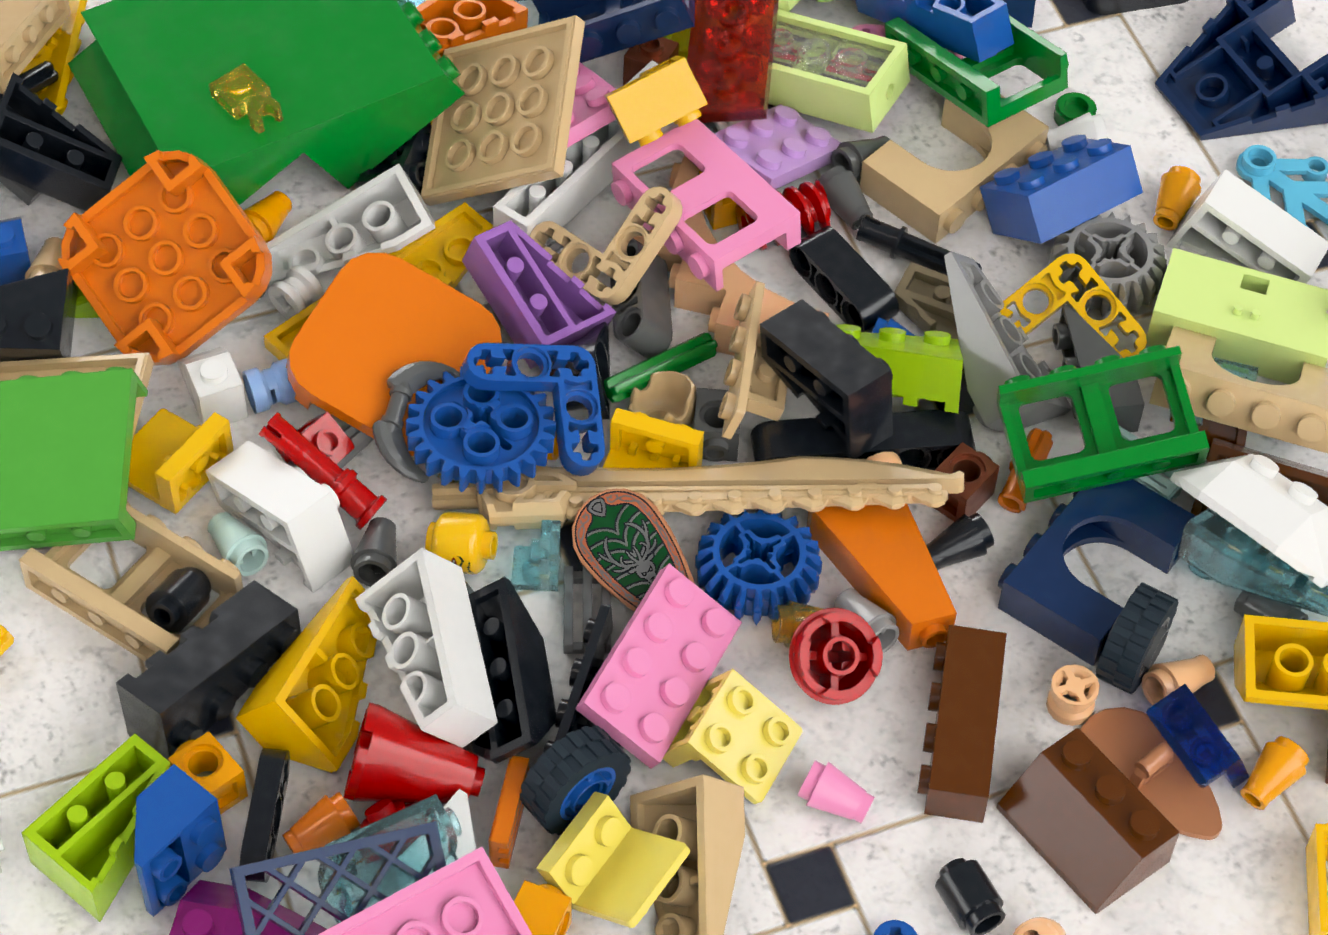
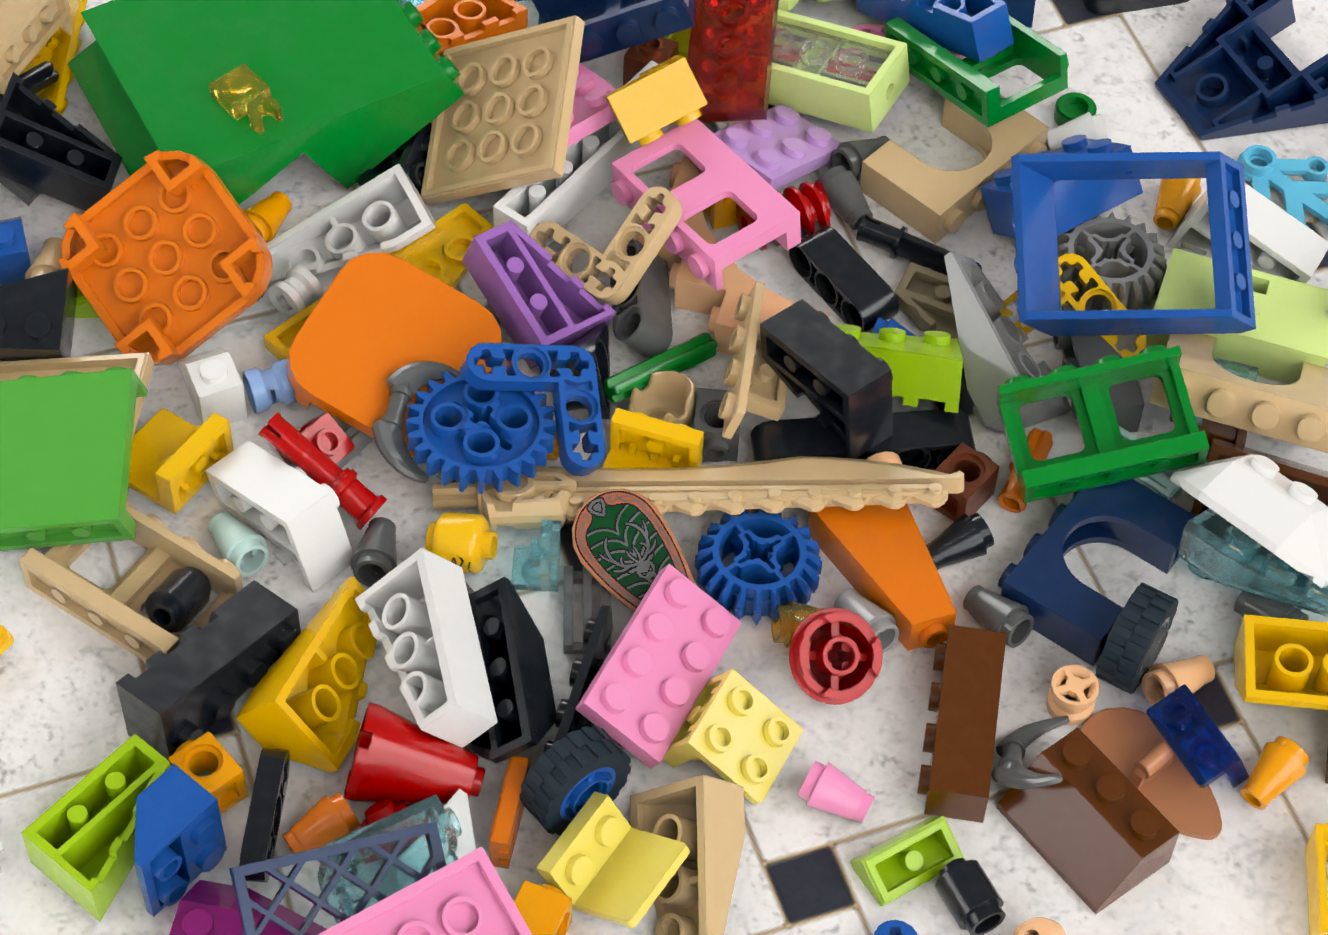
(907, 859): none -> lime slope
(999, 614): none -> dark grey cone
(1012, 749): none -> dark grey piece
(1038, 250): none -> blue window

